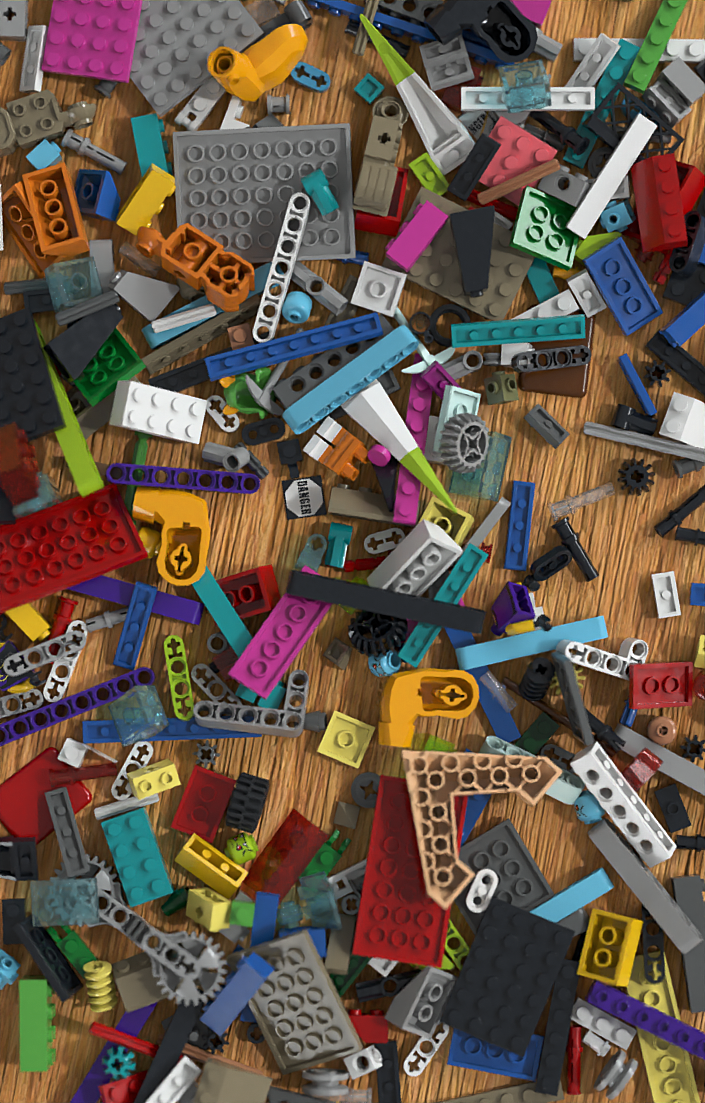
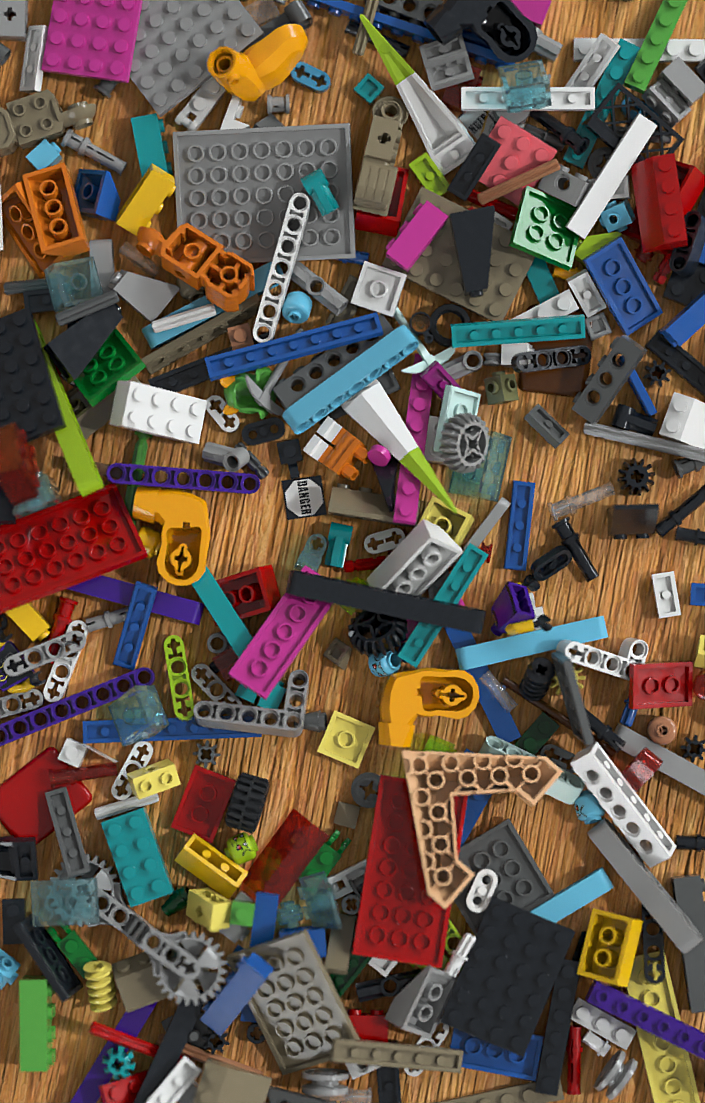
(396, 1055): none -> dark tan tile
(459, 955): none -> white axle
(576, 921): dark grey piece -> none
(599, 328): none -> light grey tile
(632, 354): none -> dark grey brick
(632, 520): none -> black slope
(672, 808): black plate -> none

